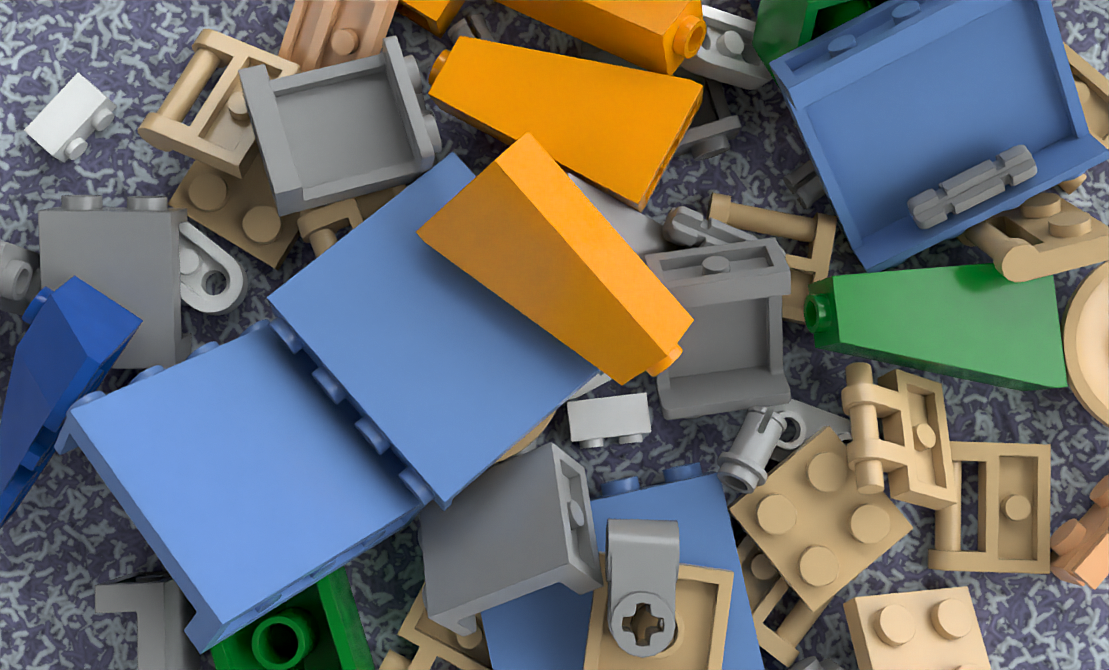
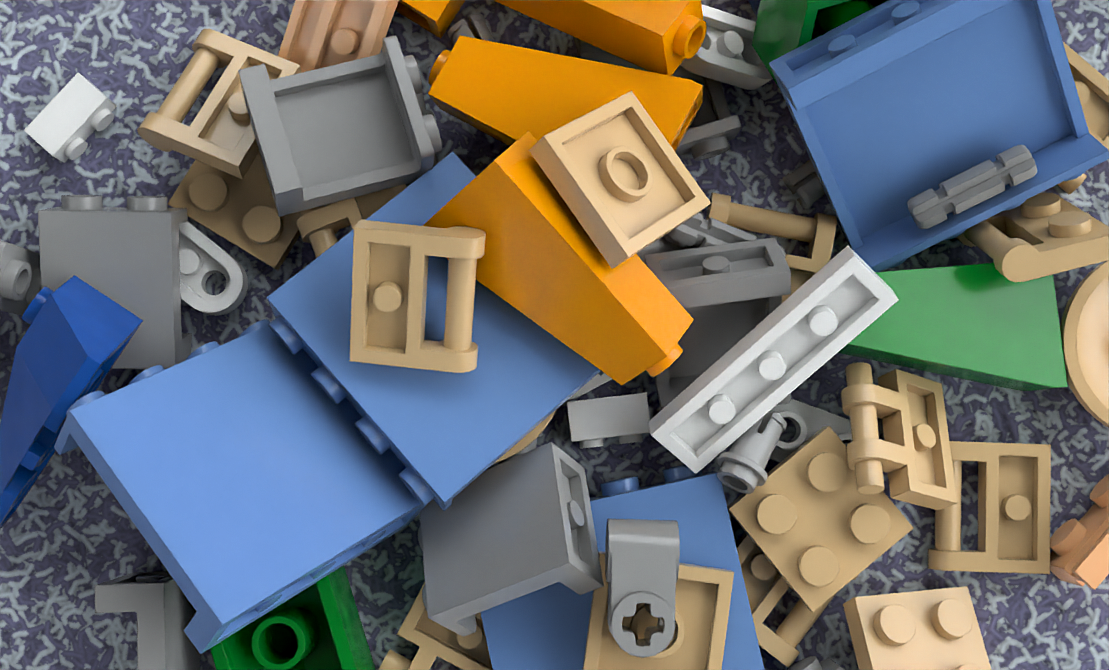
(392, 295): none -> tan plate
(619, 177): none -> tan plate
(772, 360): none -> white plate

